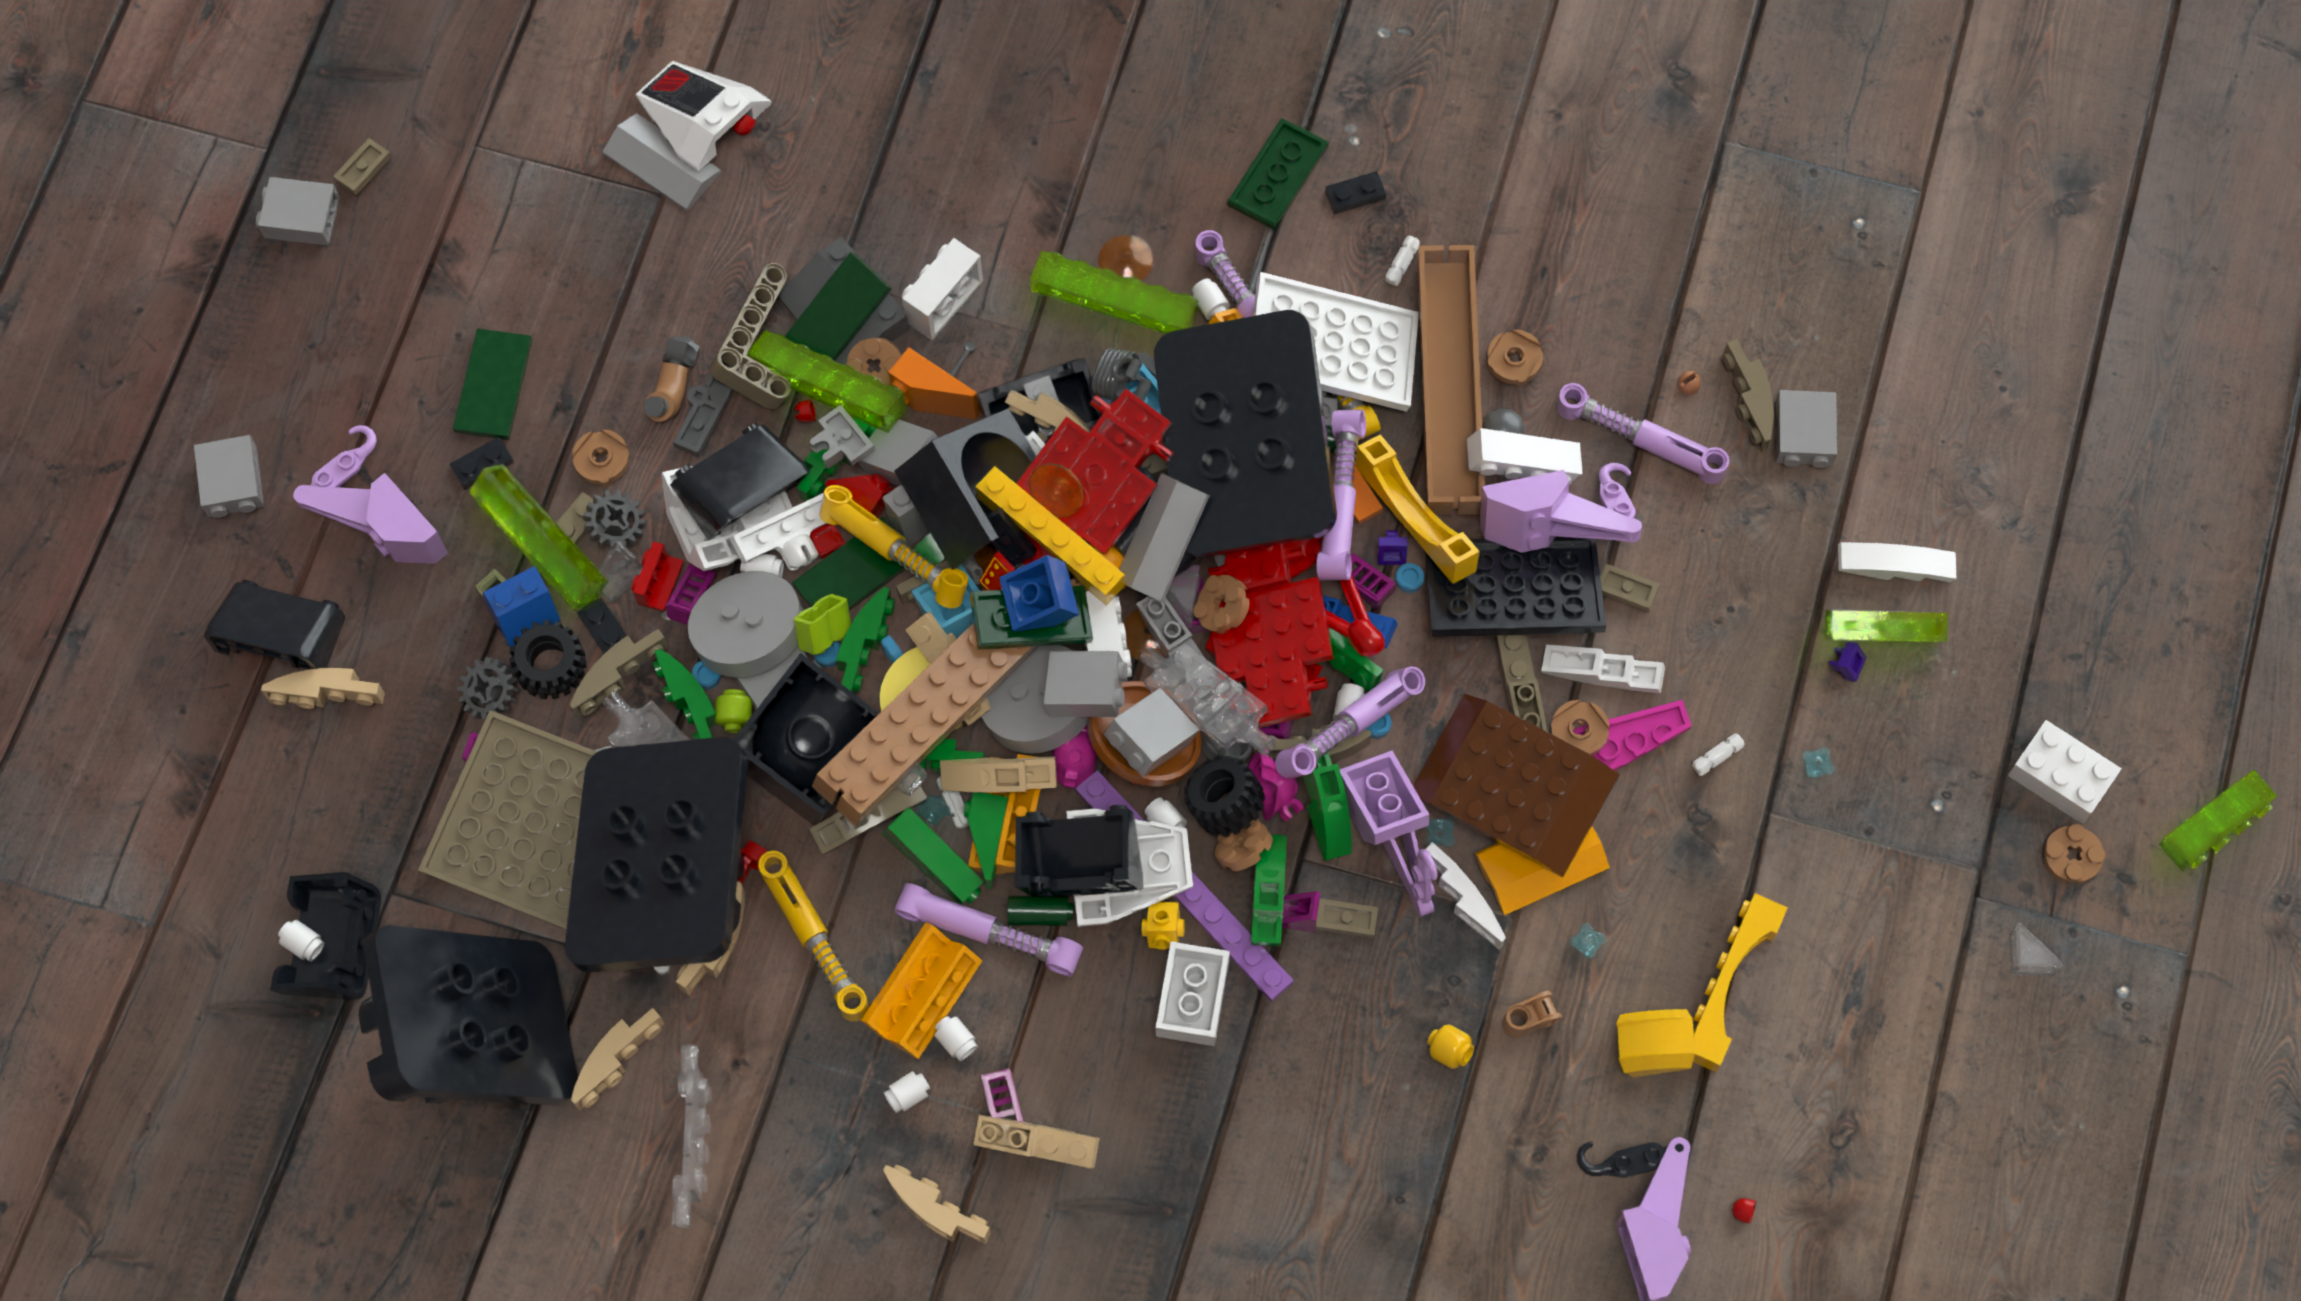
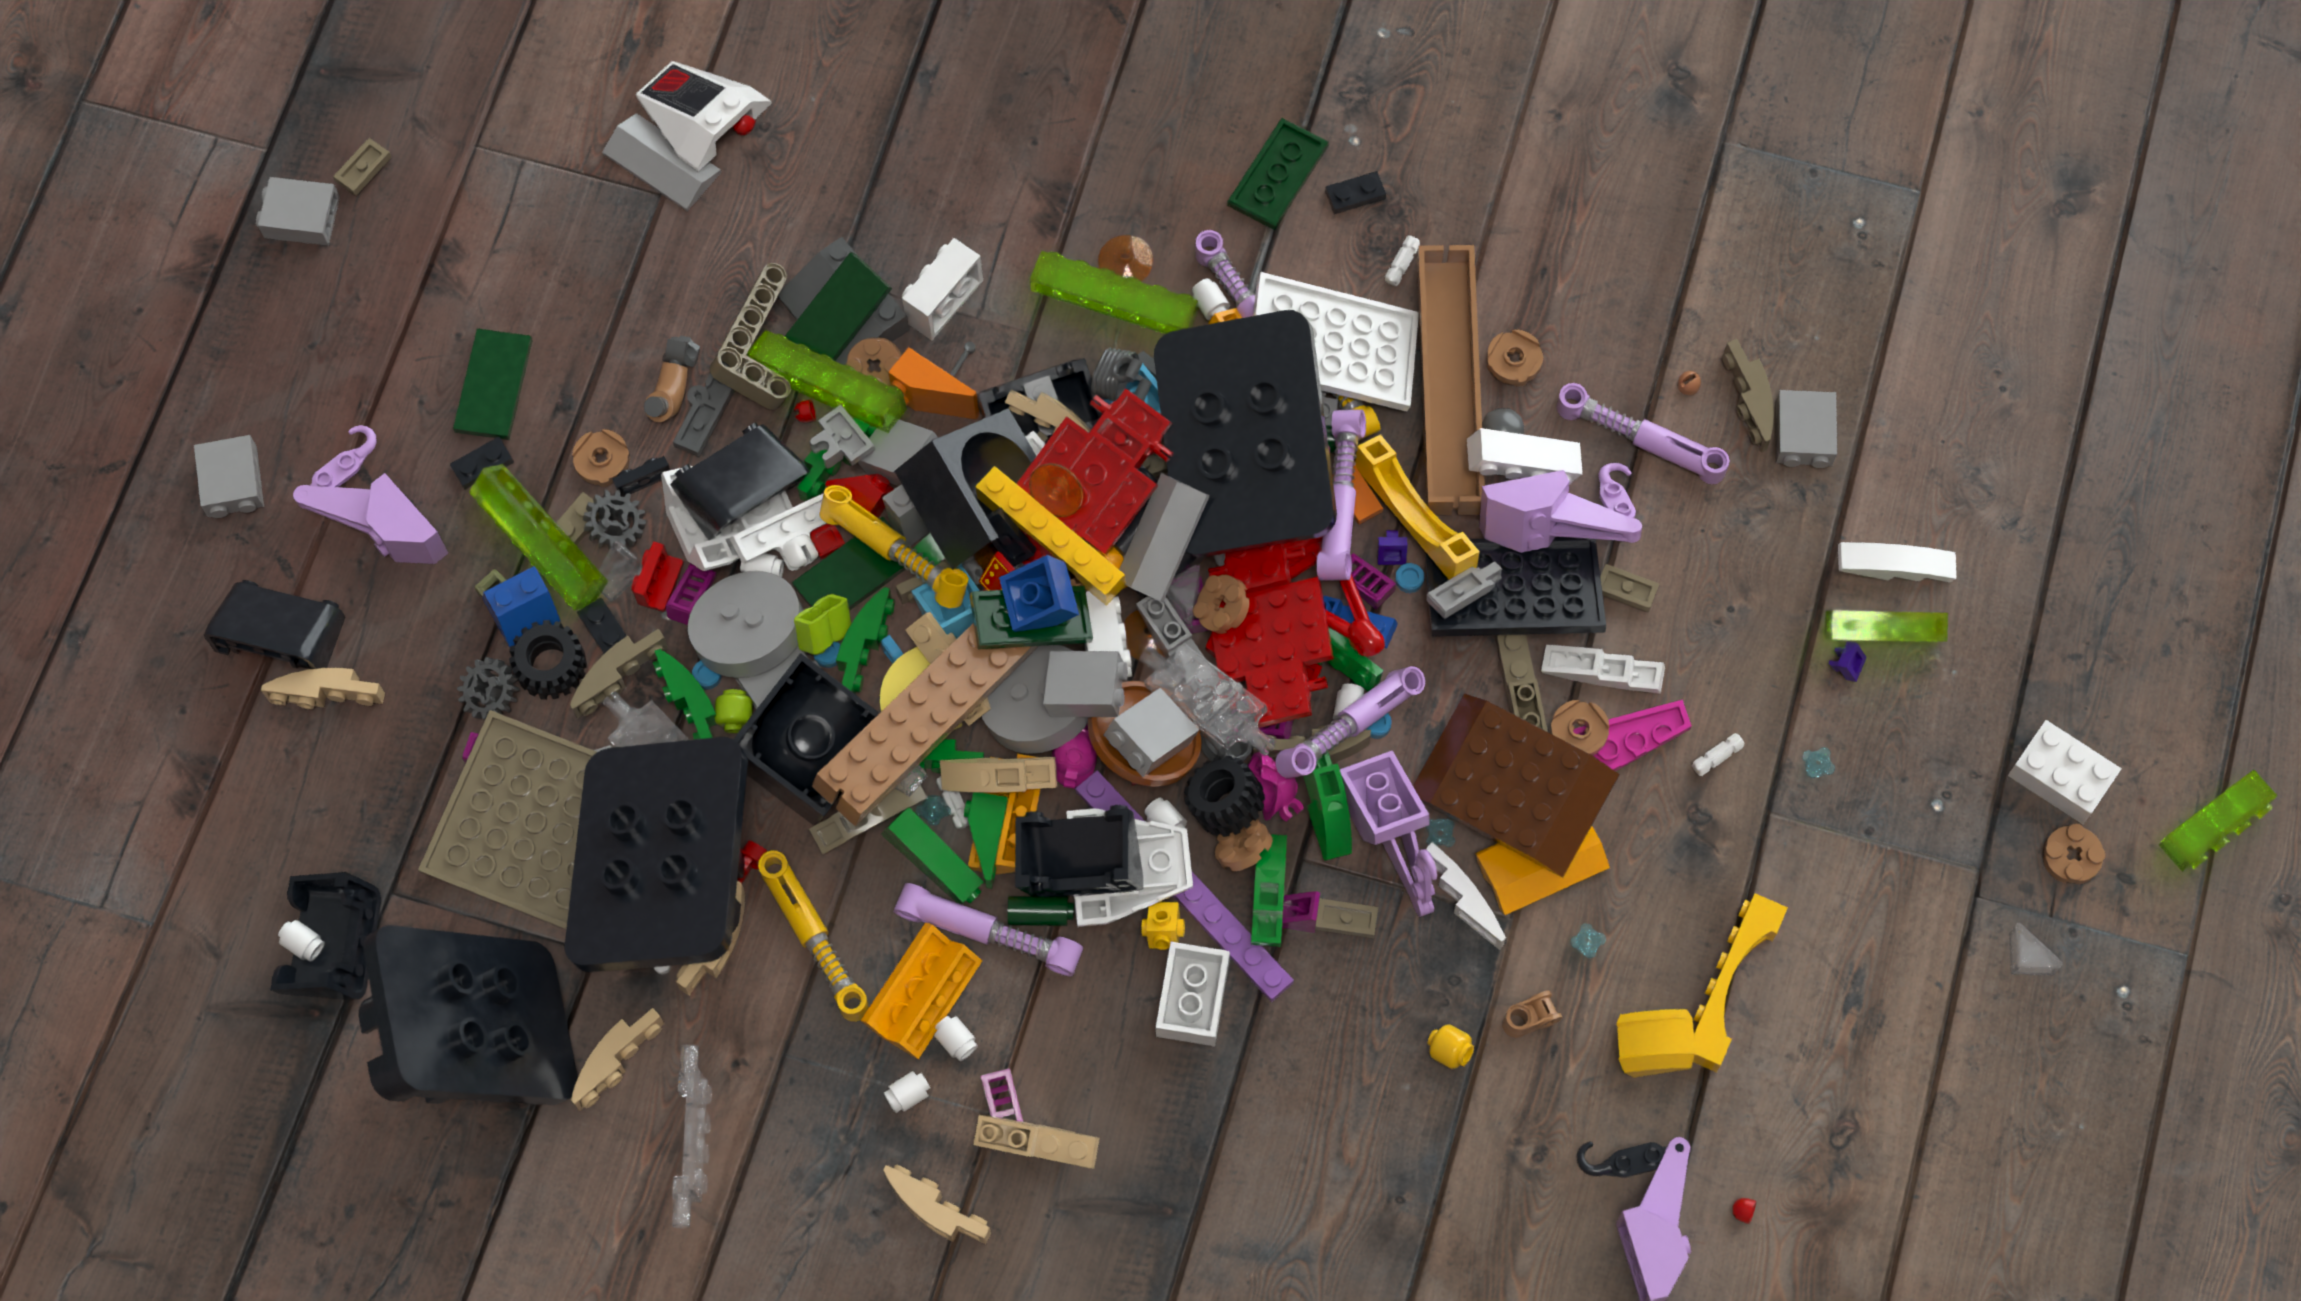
(641, 477): none -> black plate
(1464, 589): none -> light grey hinge

